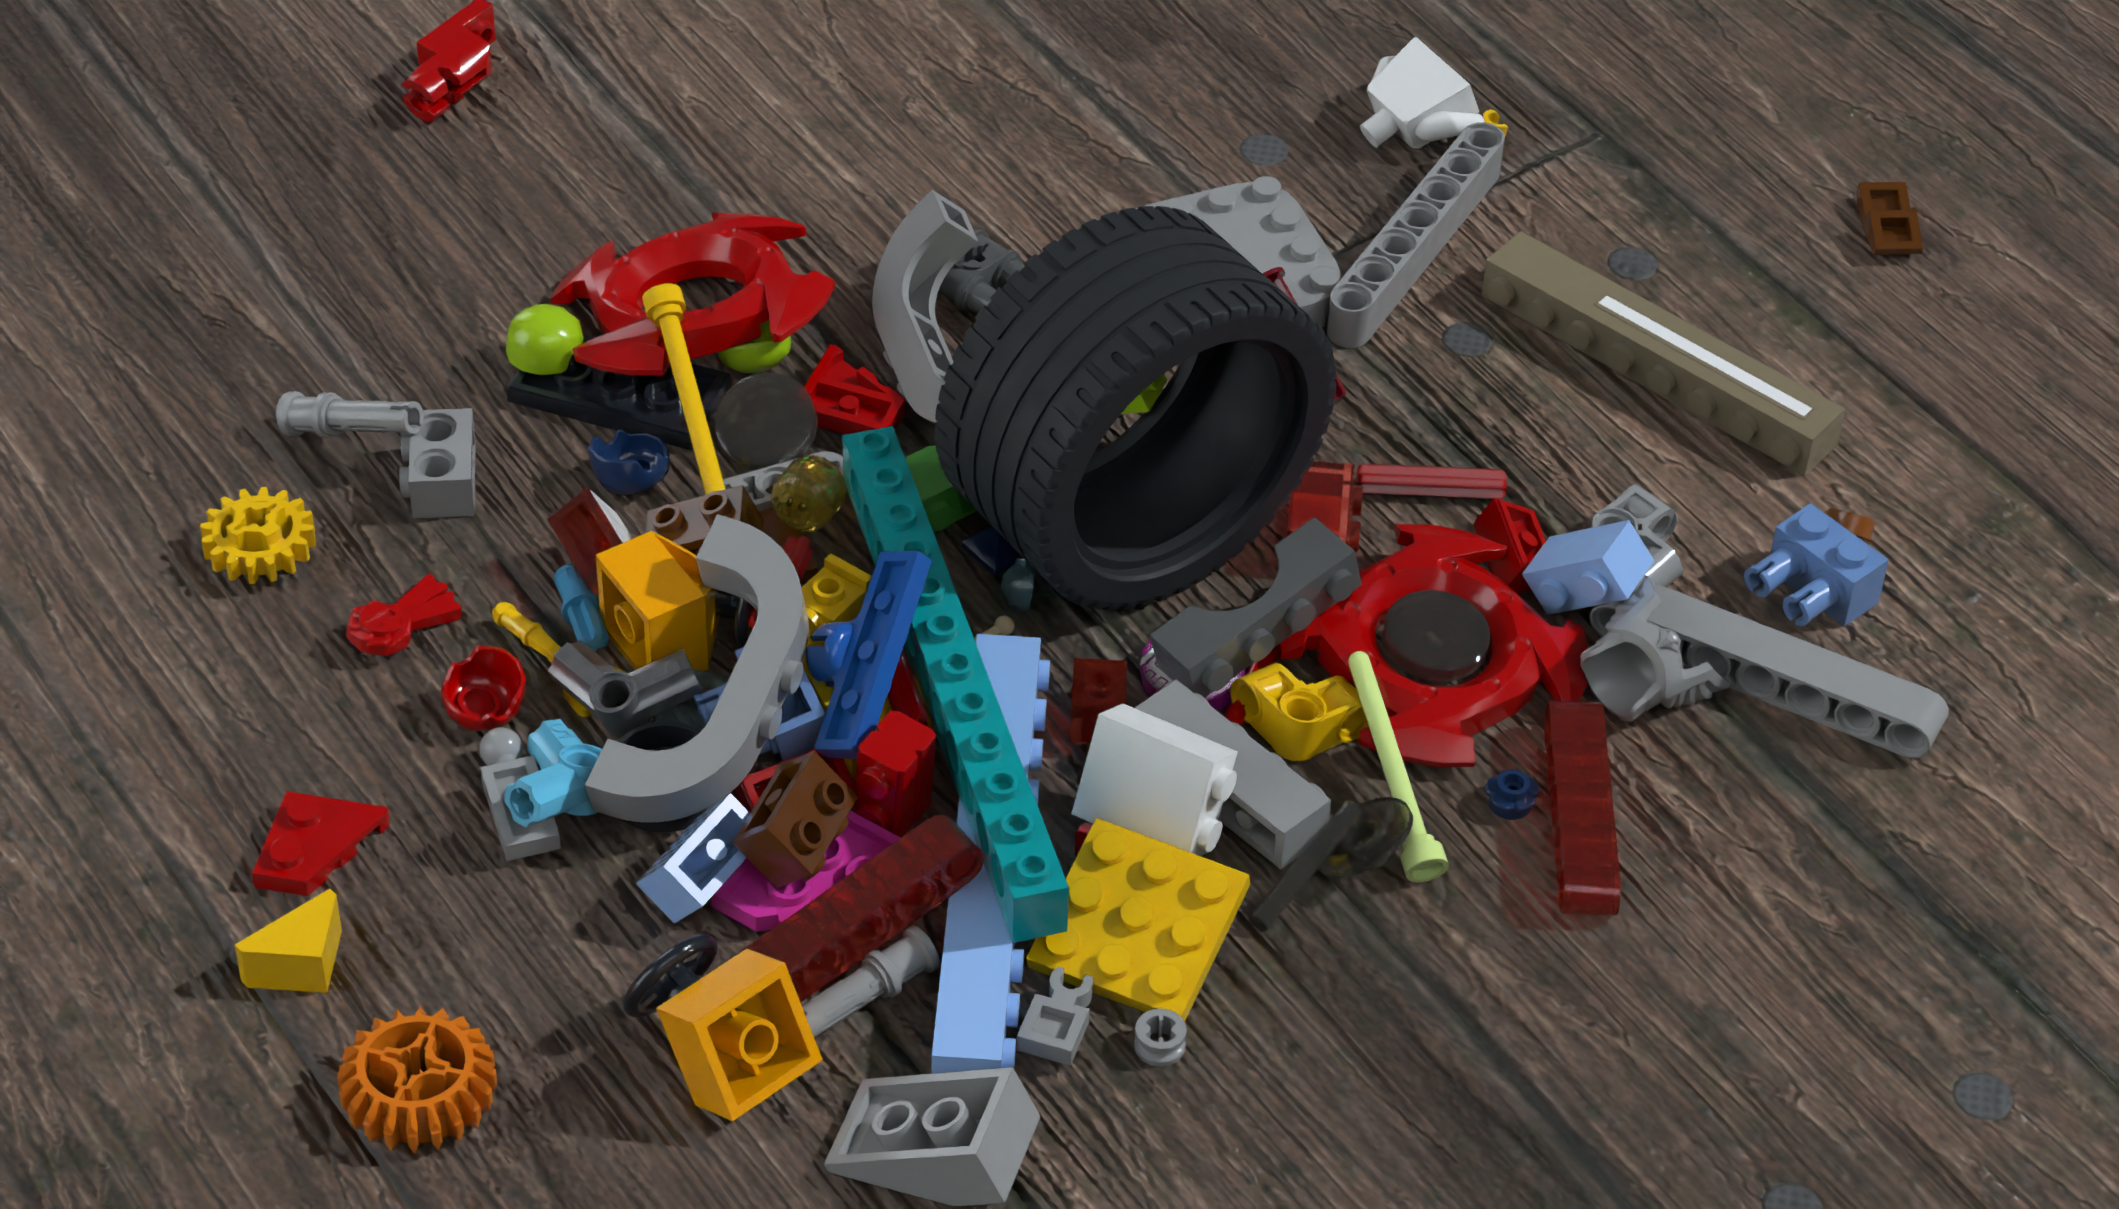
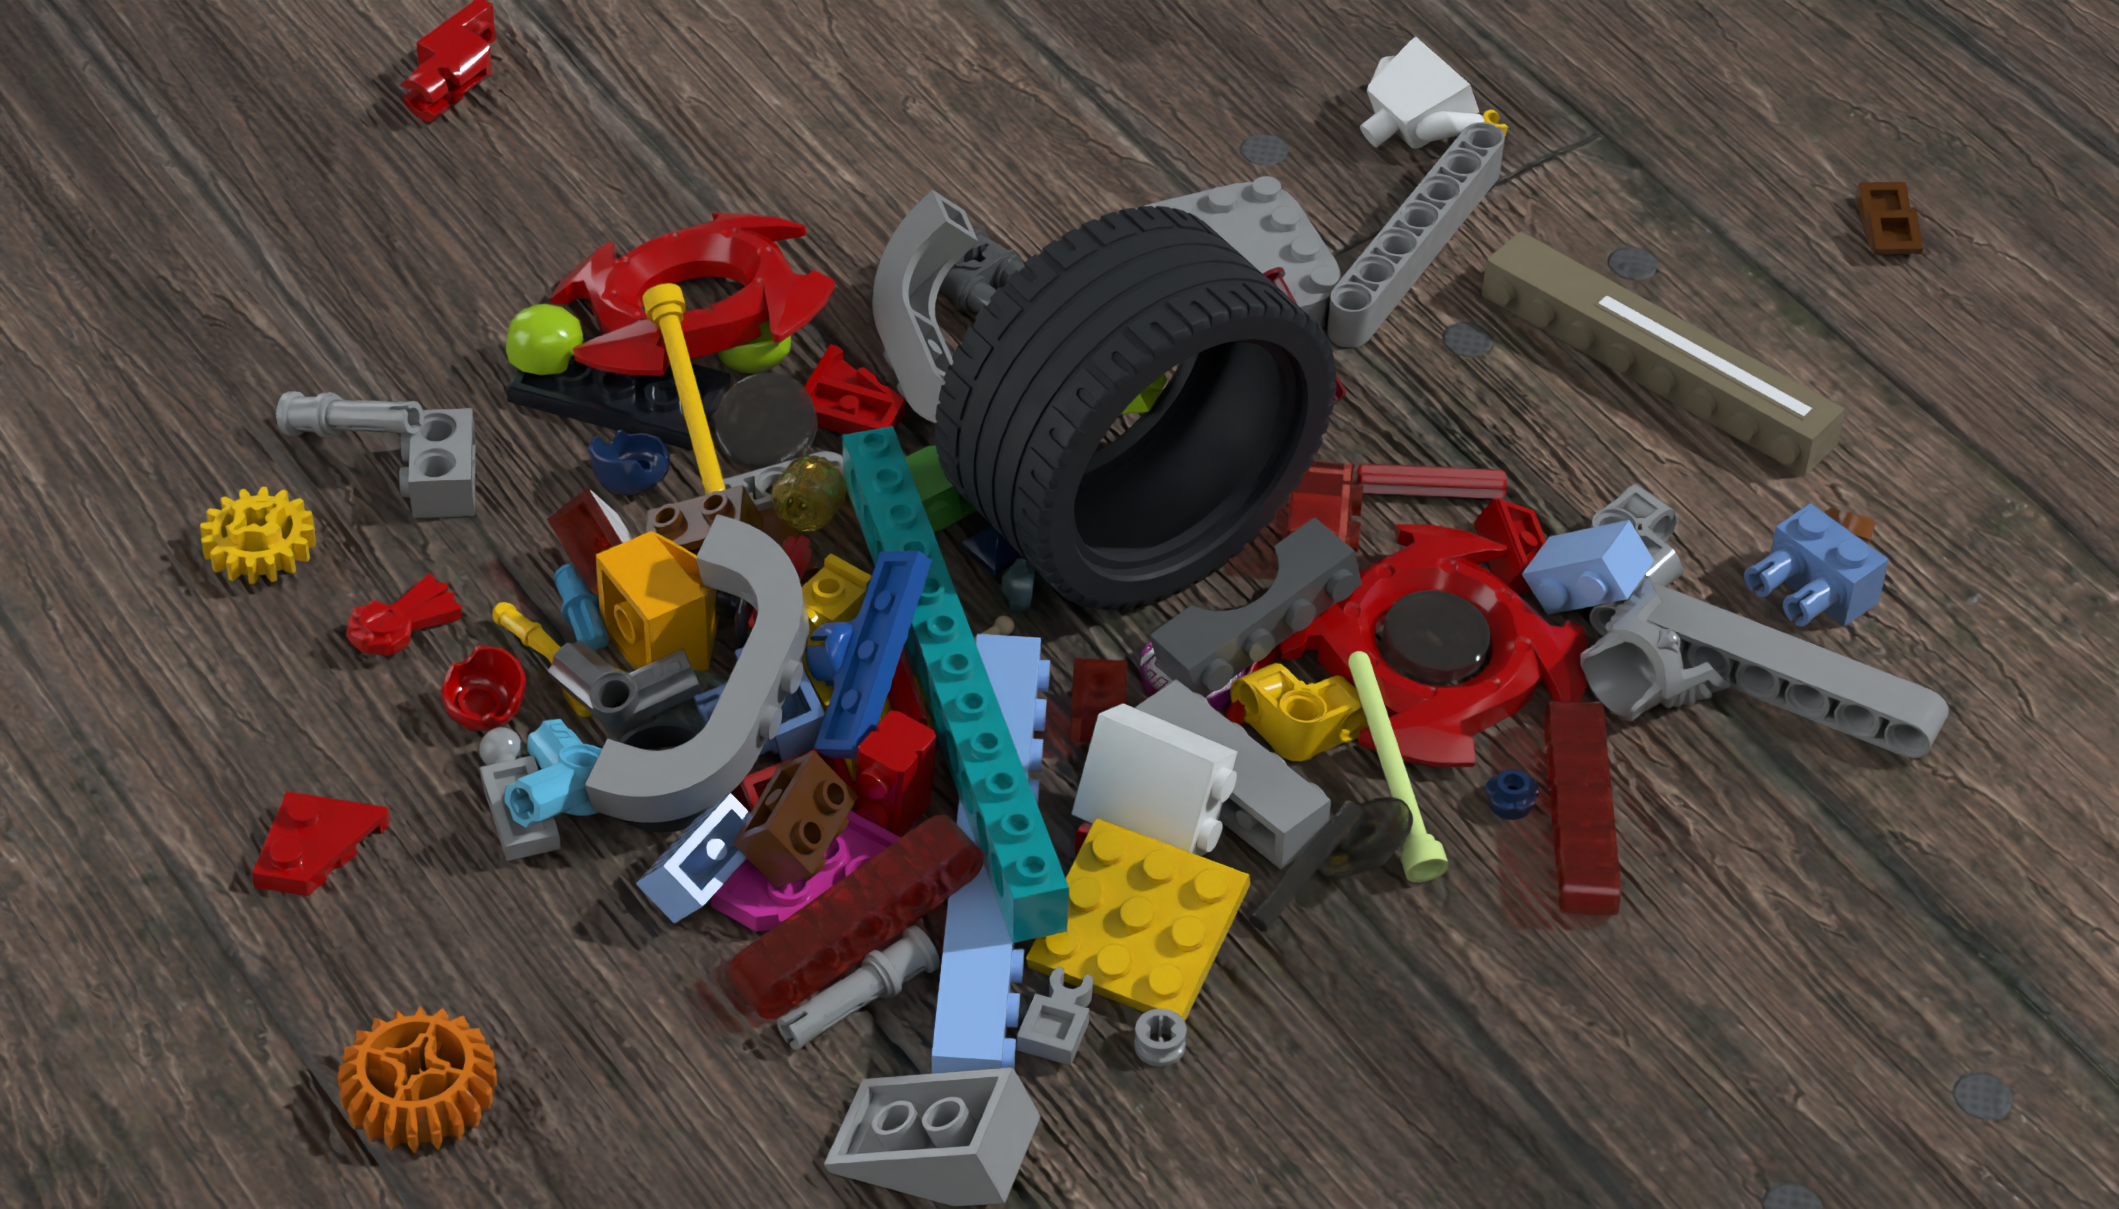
(295, 949): yellow slope -> none
(733, 1029): light orange piece -> none

